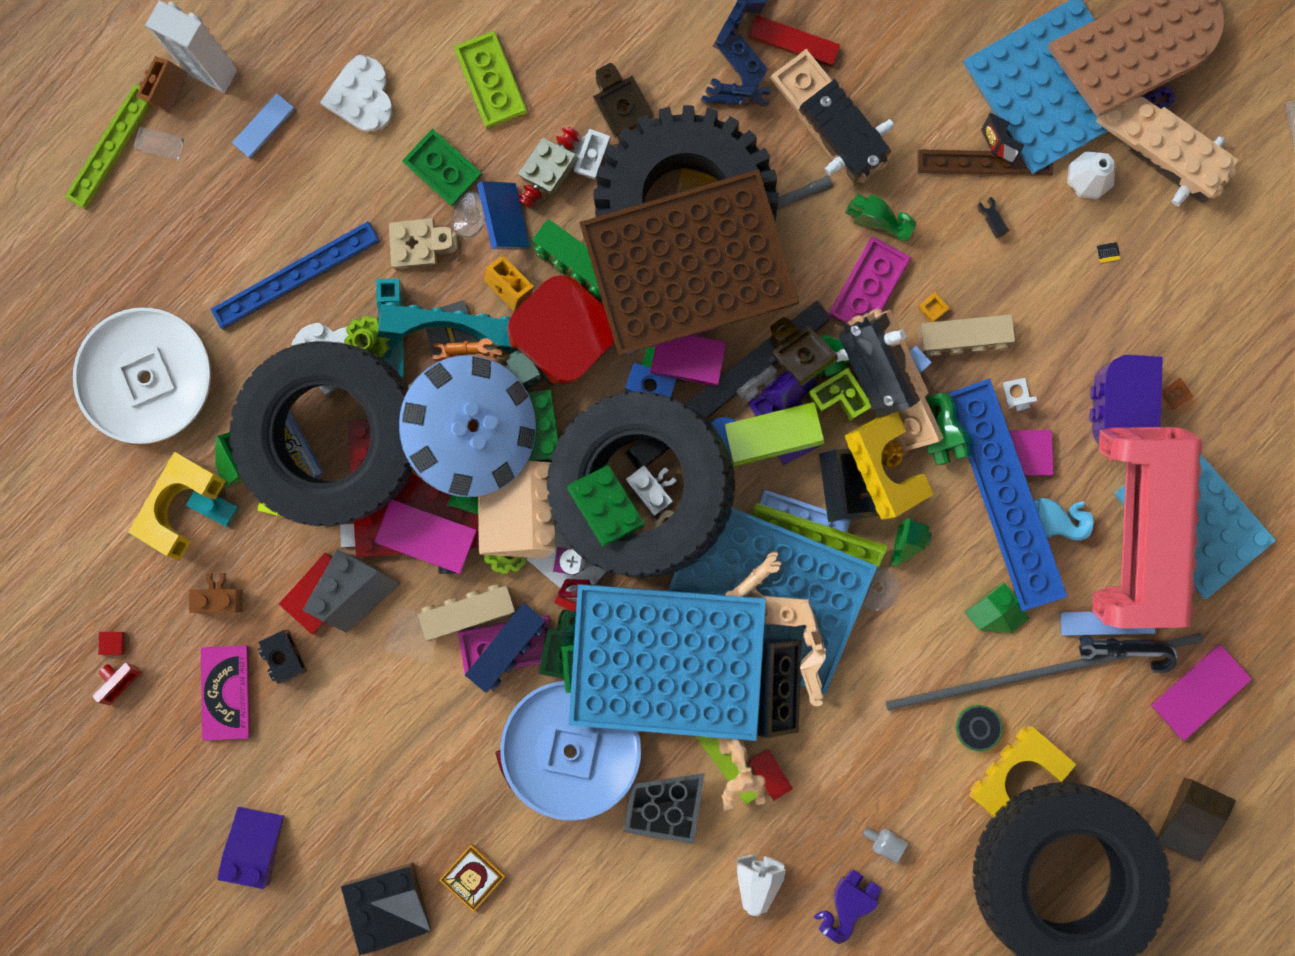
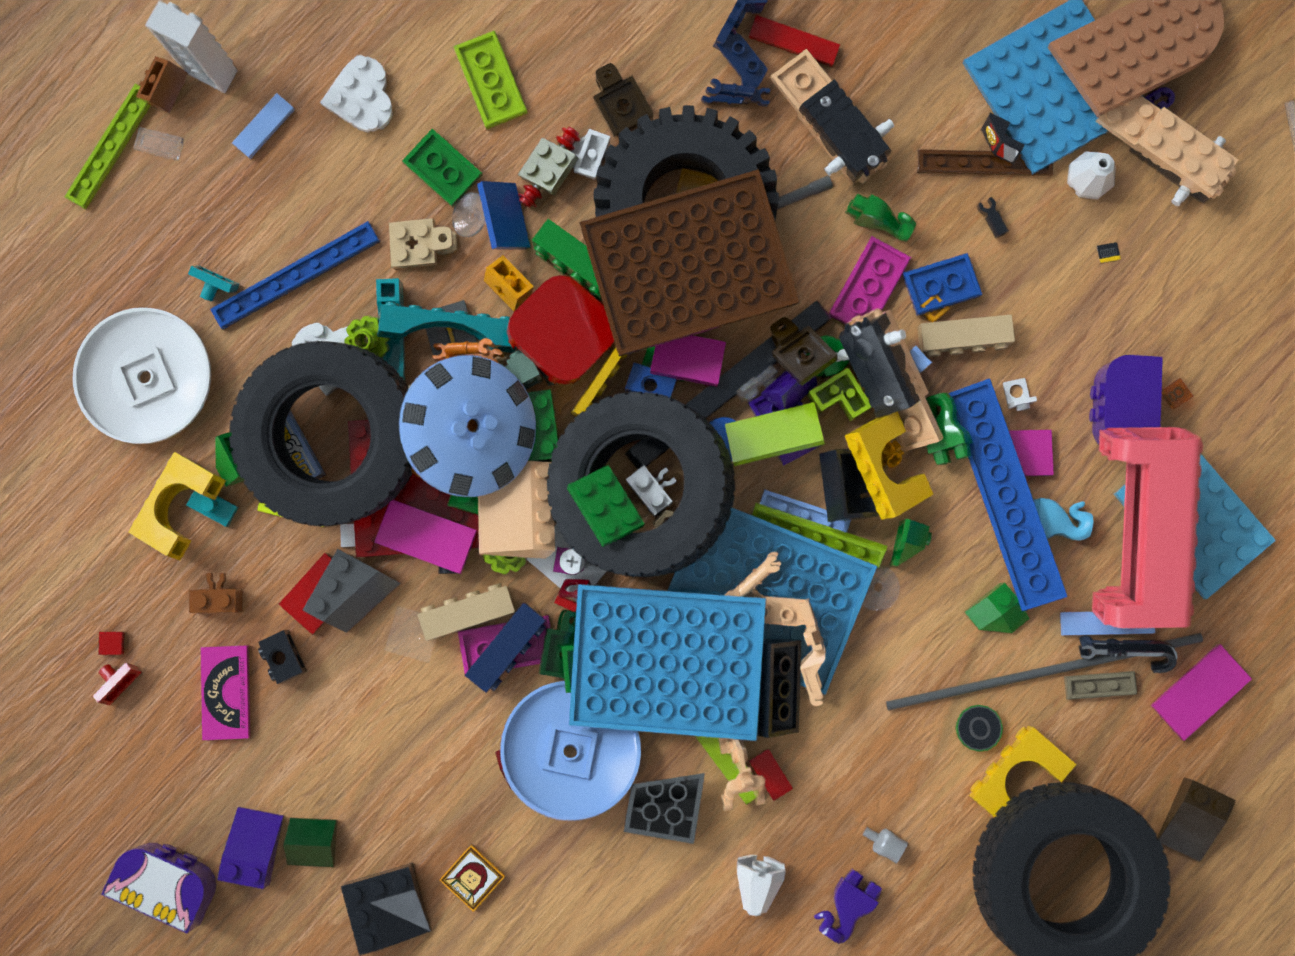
(162, 885): none -> brick
(212, 282): none -> teal tile
(310, 842): none -> dark green slope
(597, 385): none -> yellow plate
(949, 279): none -> blue tile
(1100, 685): none -> dark tan tile

